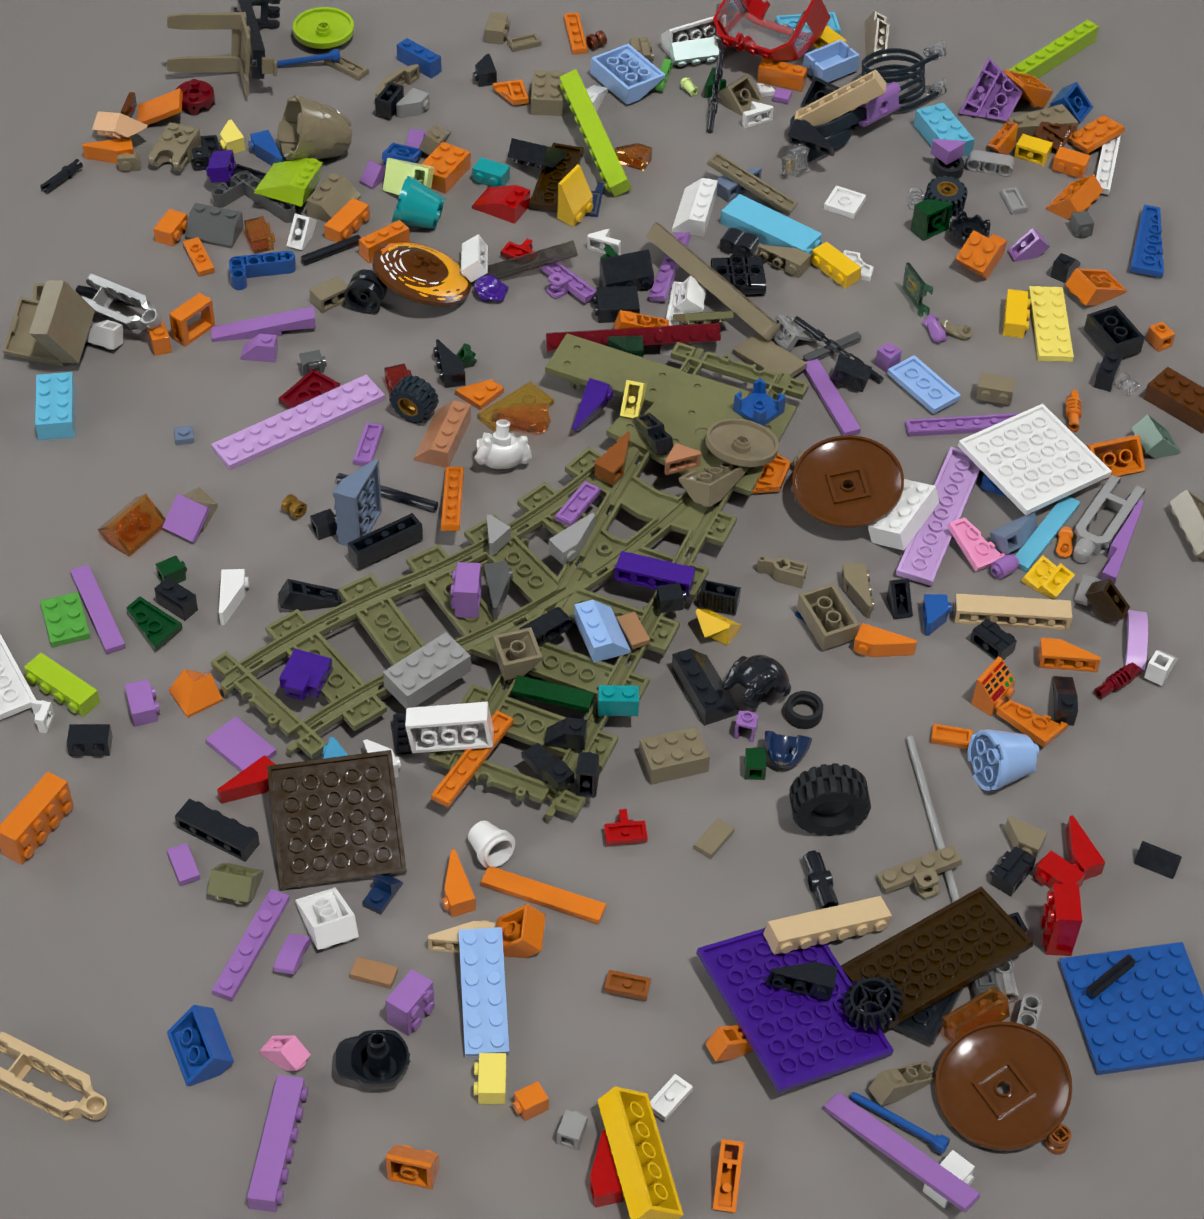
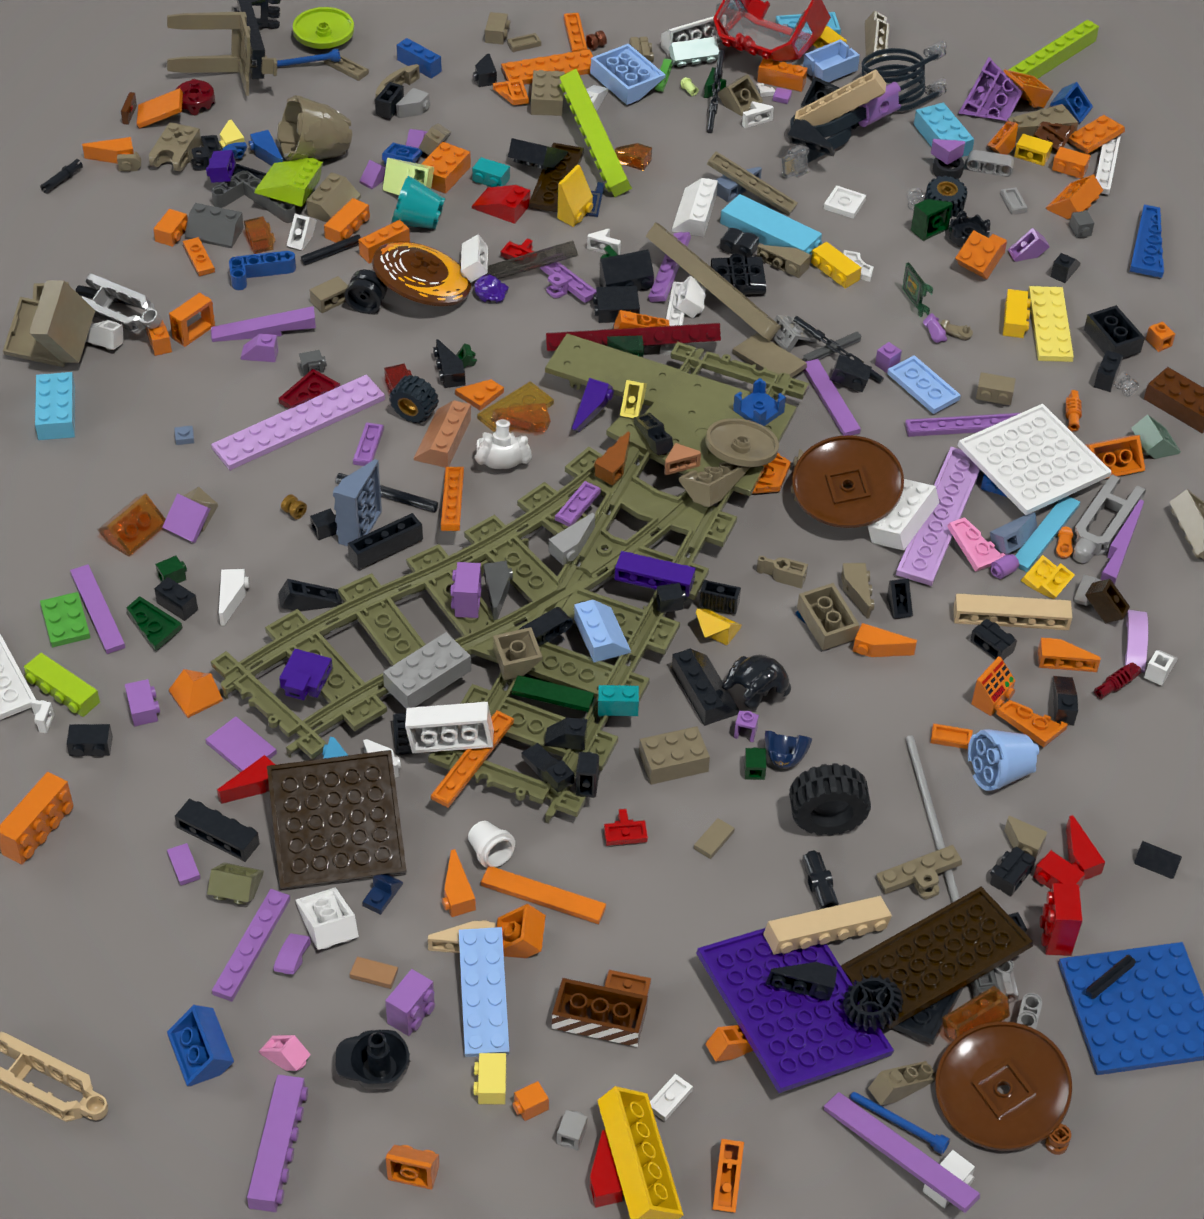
(116, 125): light nougat slope -> none
(238, 149): none -> blue slope
(498, 534): light grey slope -> none
(562, 62): none -> orange plate
(599, 1012): none -> reddish brown brick
(633, 630): medium nougat tile -> none
(703, 317): olive plate -> none
(801, 721): black tyre -> none
(935, 611): blue slope -> none
(1094, 286): orange slope -> none

